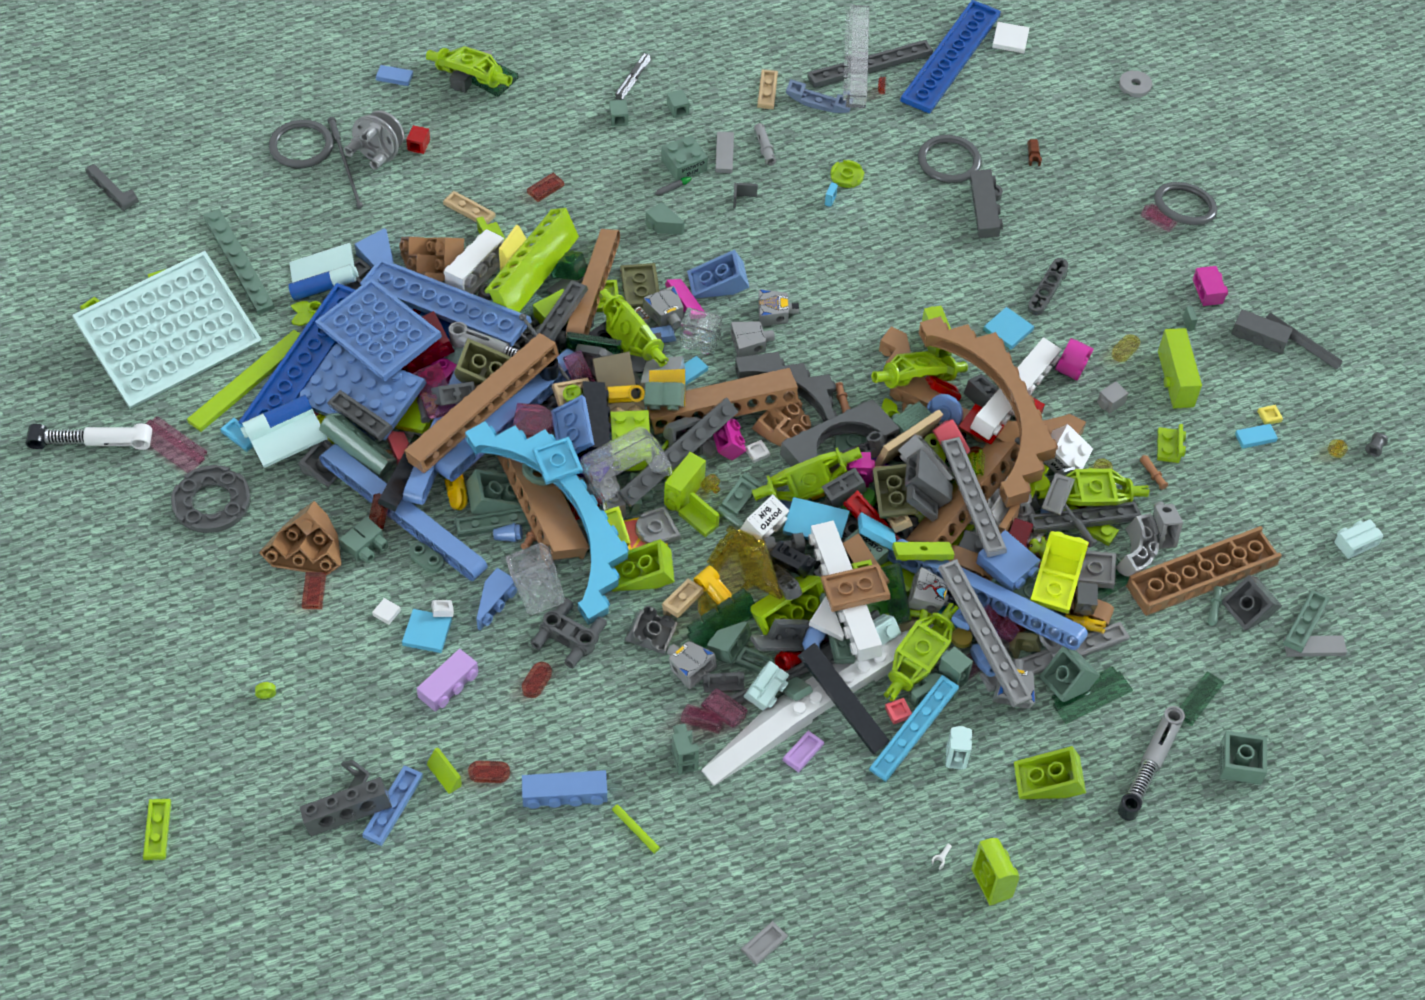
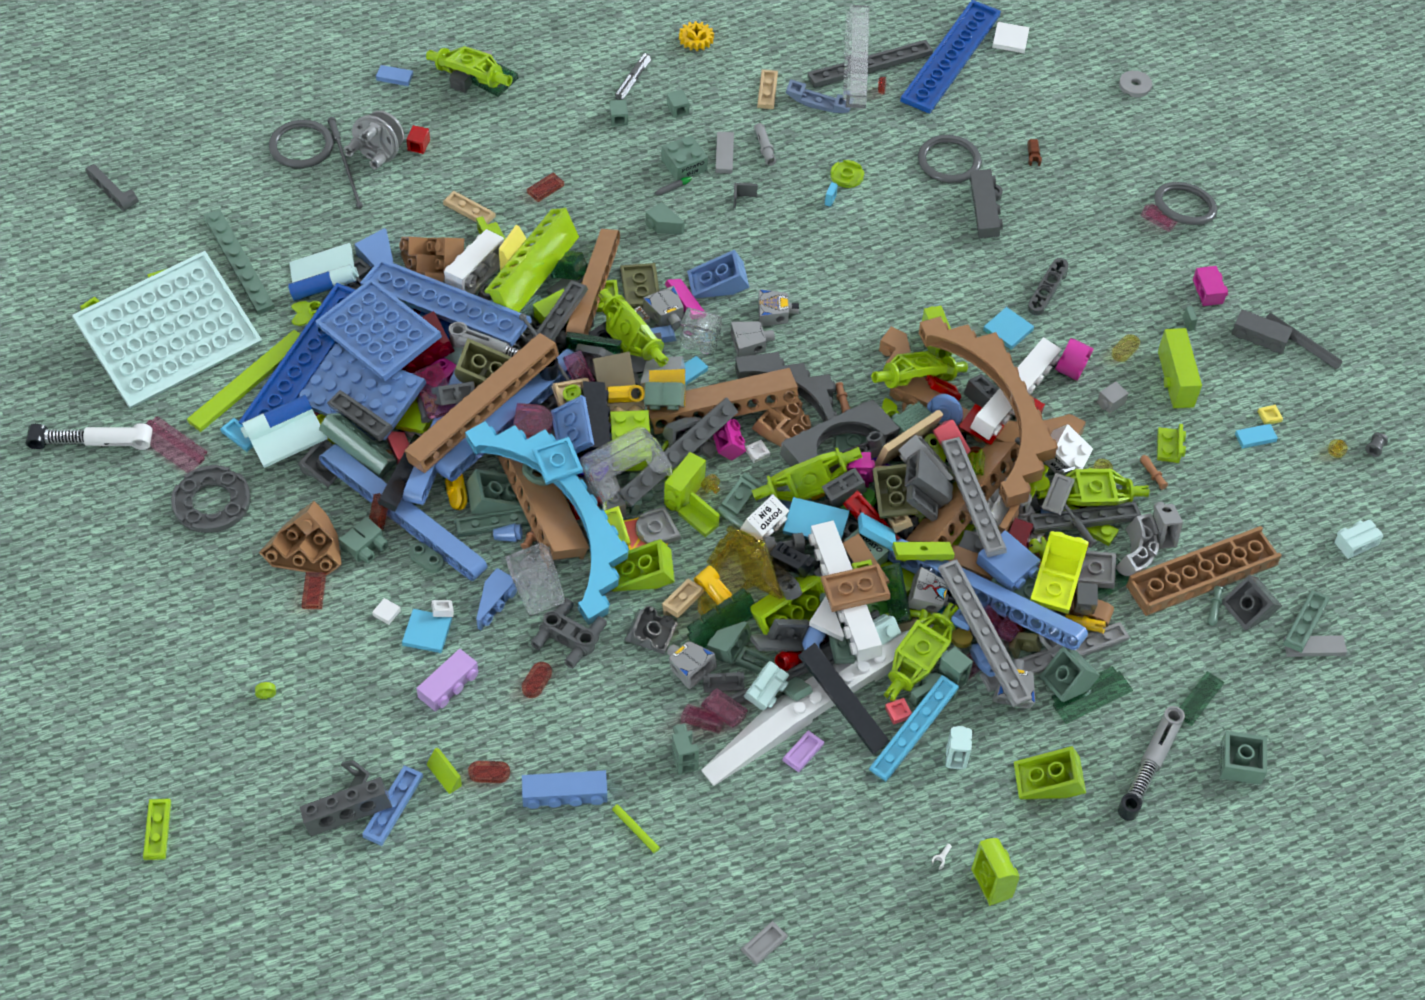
(696, 36): none -> yellow gear

